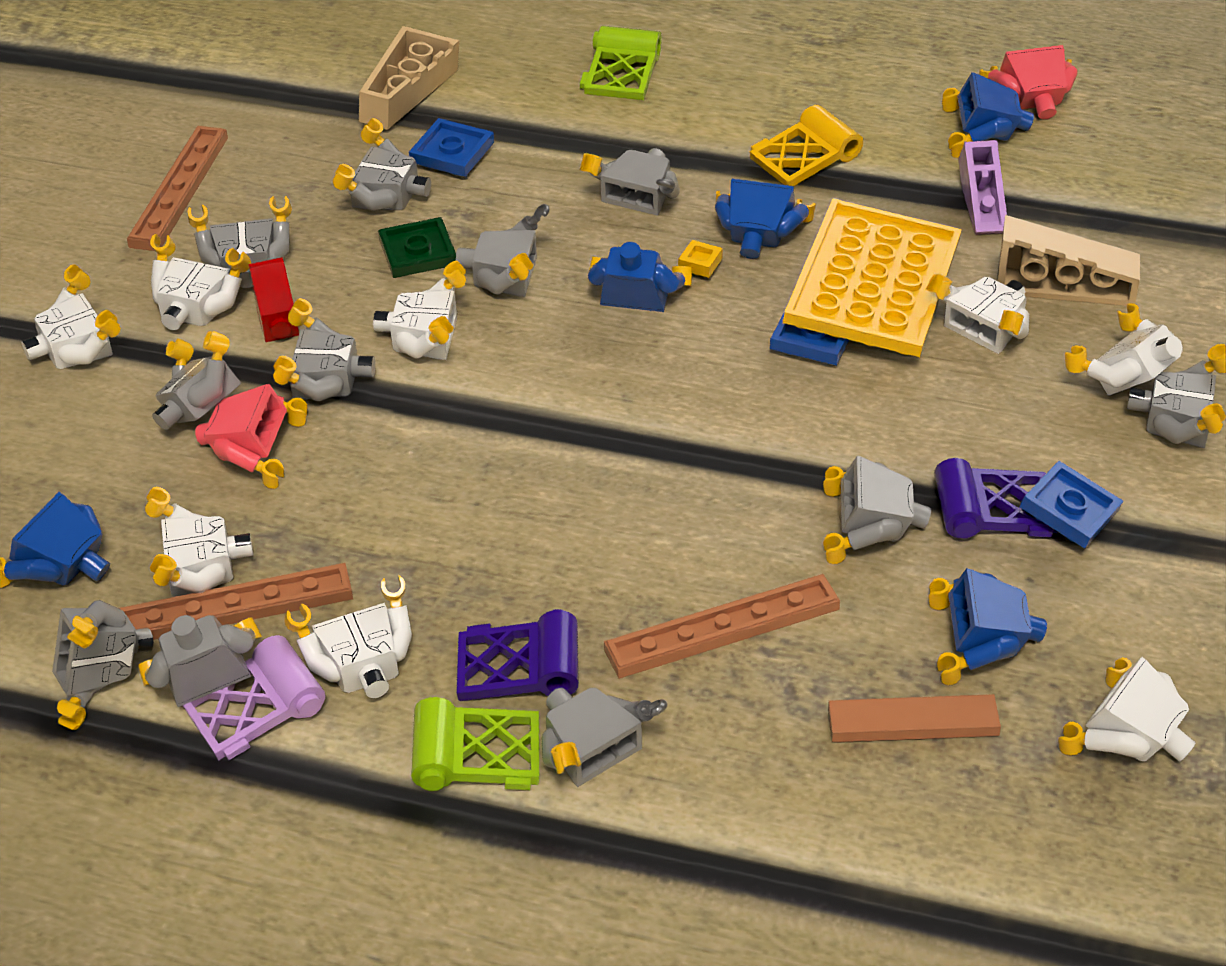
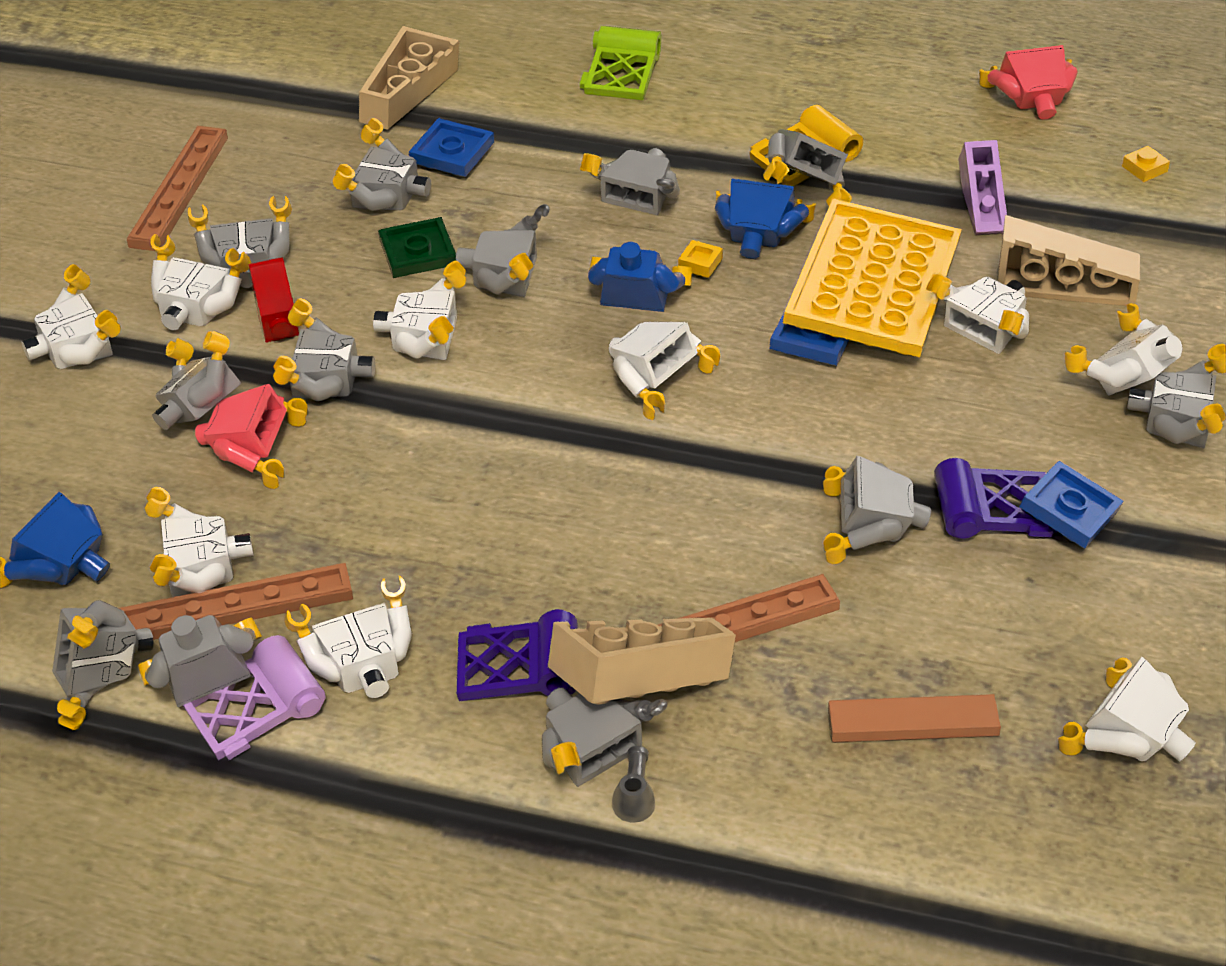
(441, 737): lime piece -> none
(636, 805): none -> flat silver bar
(640, 657): none -> tan wedge
(653, 354): none -> white torso
(809, 157): none -> light grey torso
(985, 112): blue torso -> none
(987, 621): blue torso -> none
(1145, 163): none -> yellow plate

